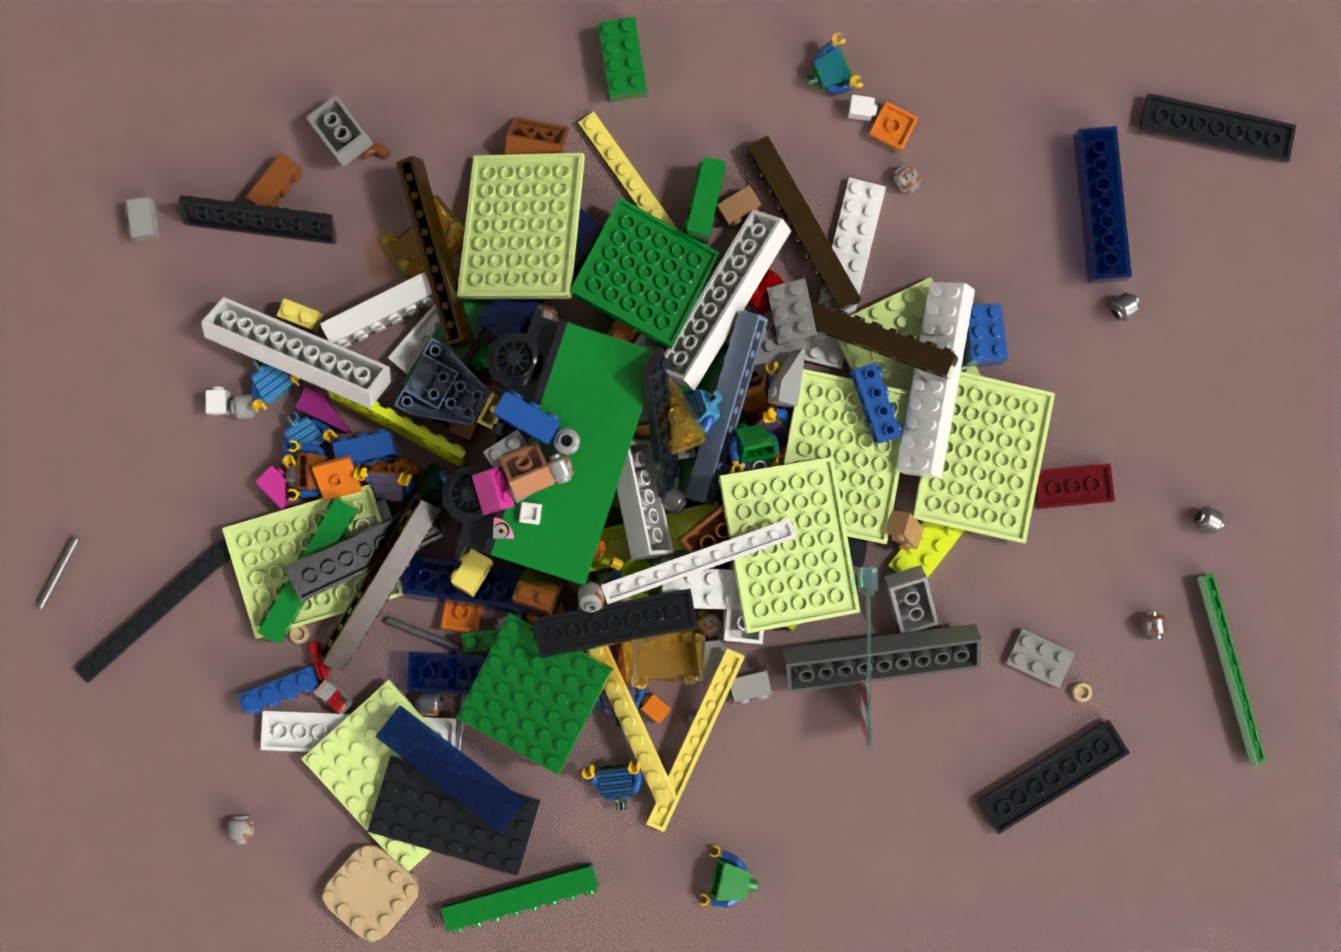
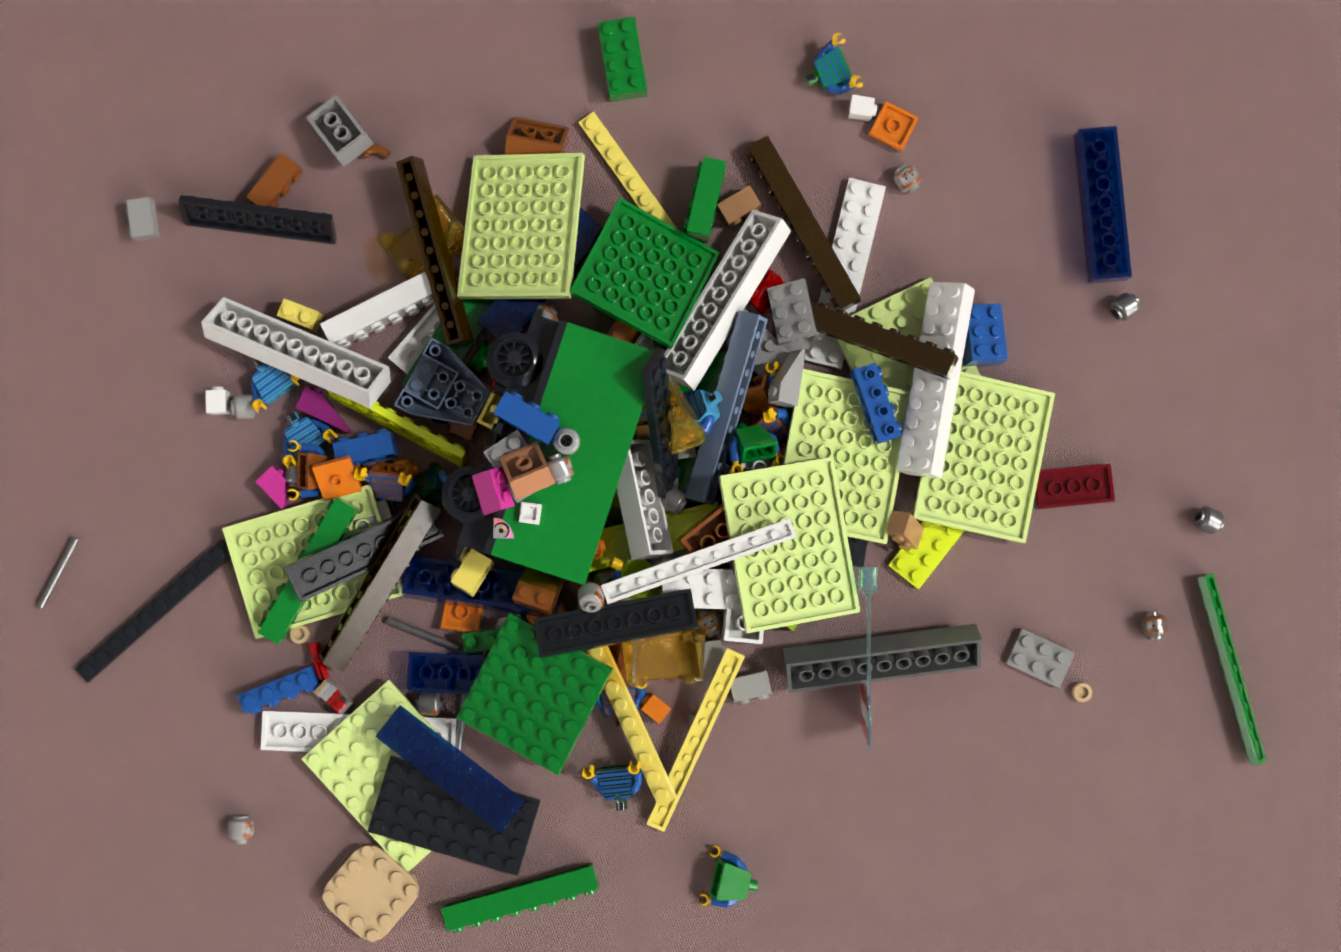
(911, 599): light grey brick -> none
(1053, 776): black plate -> none
(1217, 128): black plate -> none

